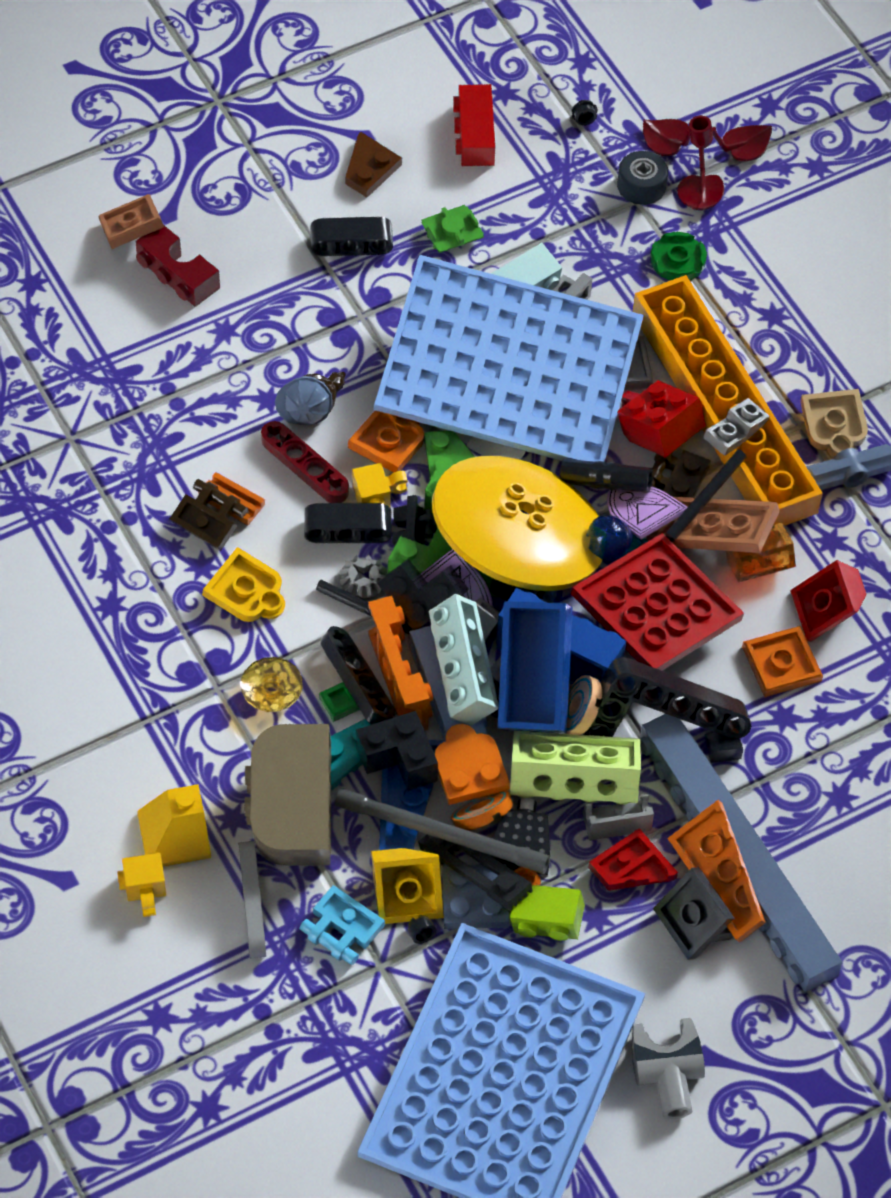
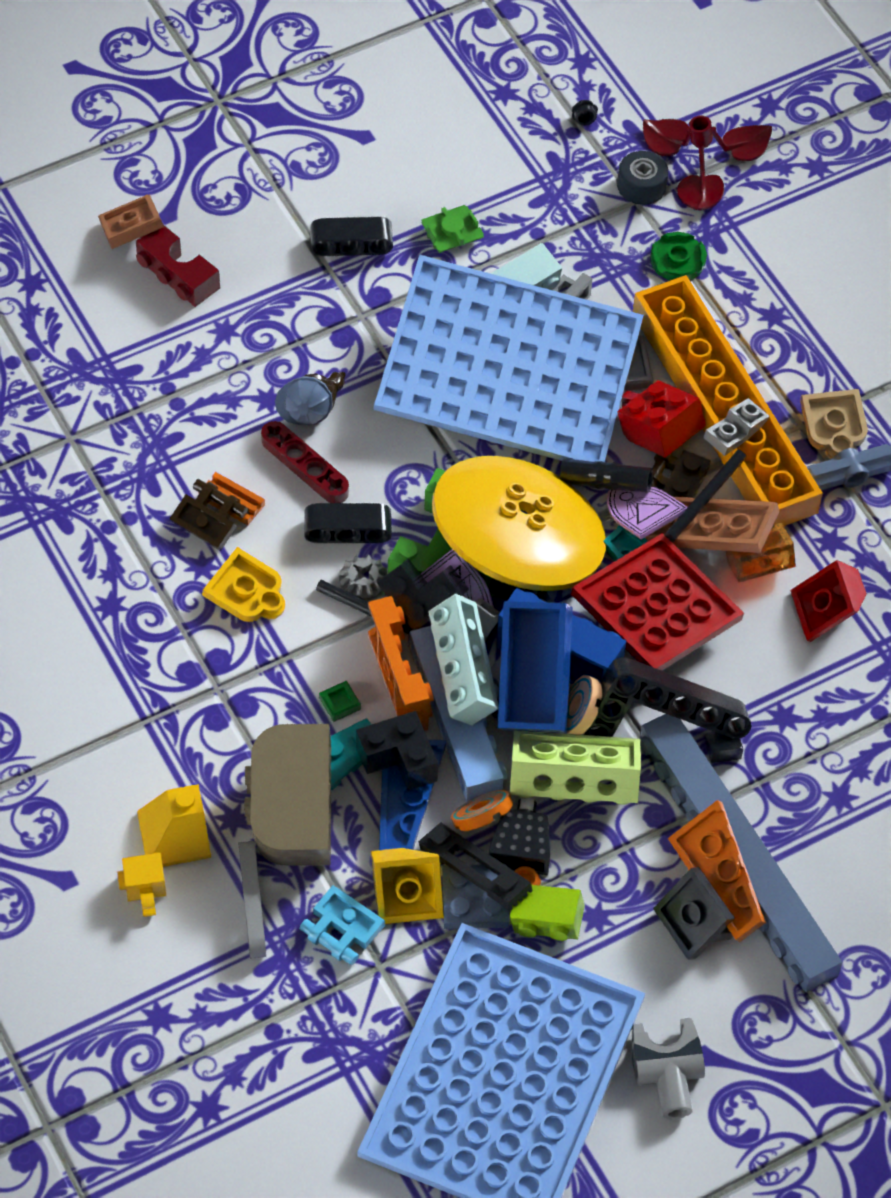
(271, 673): clear yellow dish -> none
(341, 648): black beam -> none
(370, 165): reddish brown wing -> none
(374, 487): yellow brick -> none
(387, 440): orange plate -> none
(418, 521): black hips -> none
(421, 929): black hinge -> none
(444, 450): bright green wing -> none
(470, 765): orange plate -> none
(474, 125): red brick -> none
(489, 448): white sticker -> none
(519, 855): dark grey piece -> none
(609, 538): clear blue hair -> none
(618, 819): light grey hinge -> none
(632, 864): red wing -> none
(782, 661): orange tile -> none

